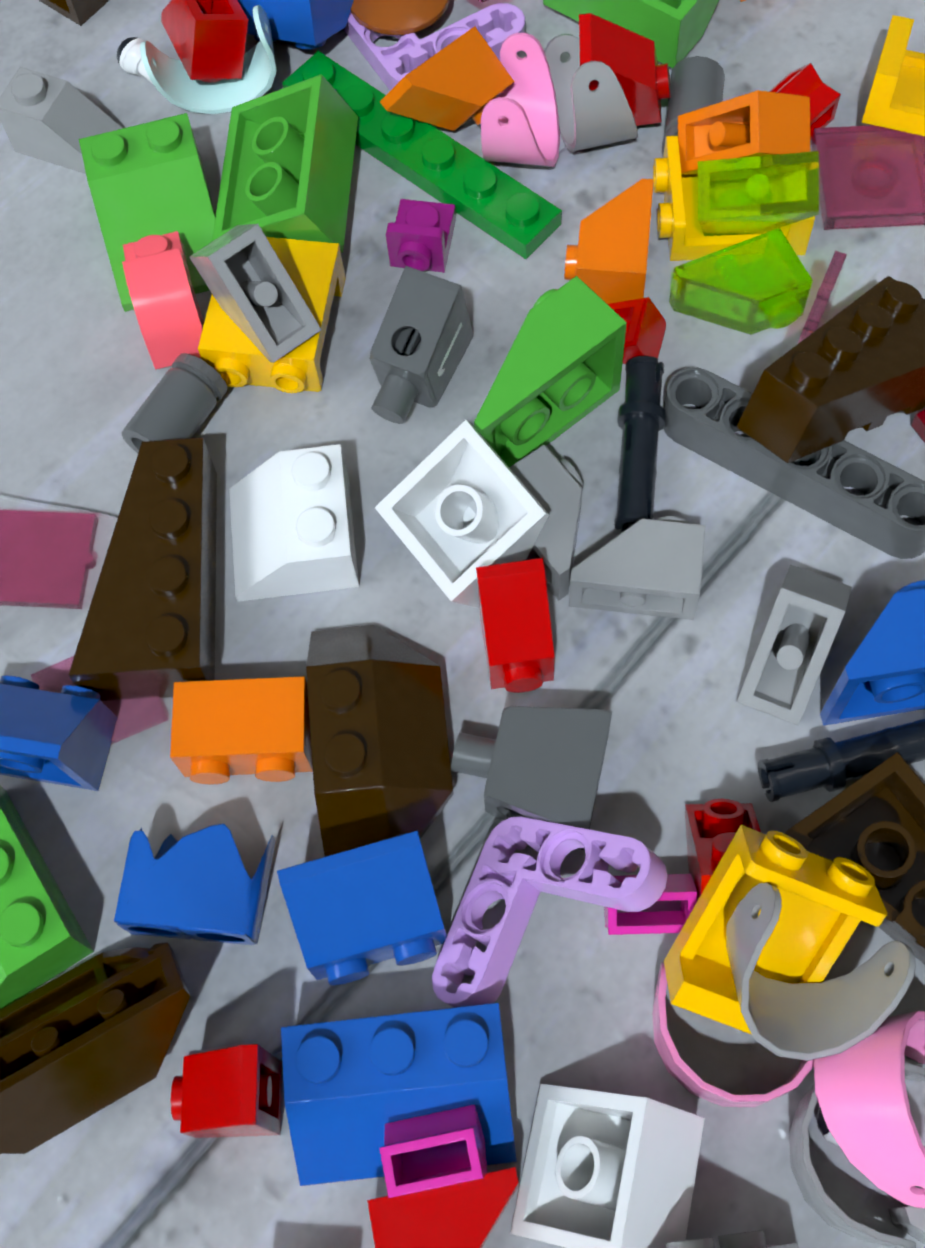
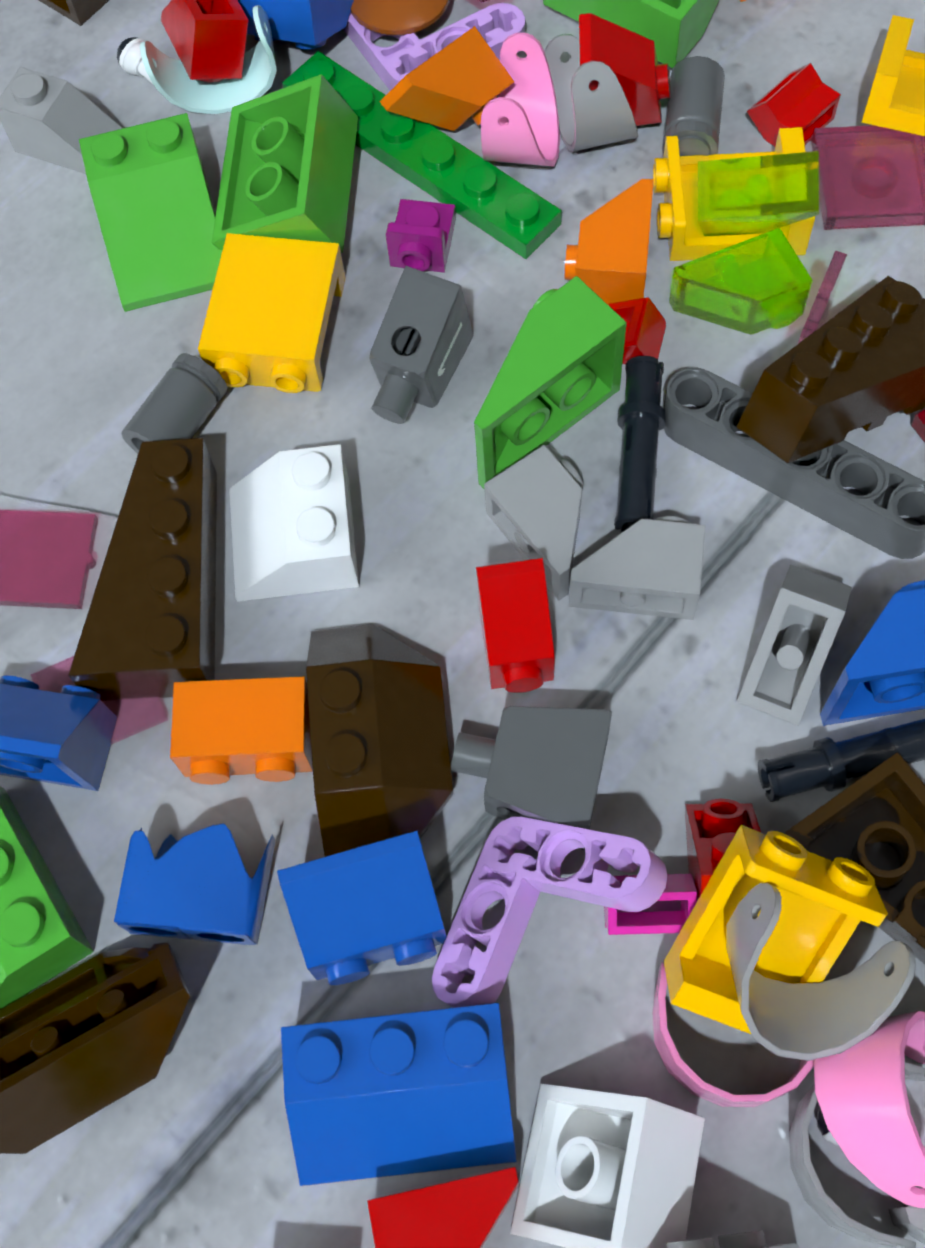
(163, 297): coral brick -> none
(229, 1093): red slope -> none
(256, 290): light grey slope -> none
(433, 1151): dark pink piece -> none
(463, 513): white slope -> none
(744, 127): orange slope -> none

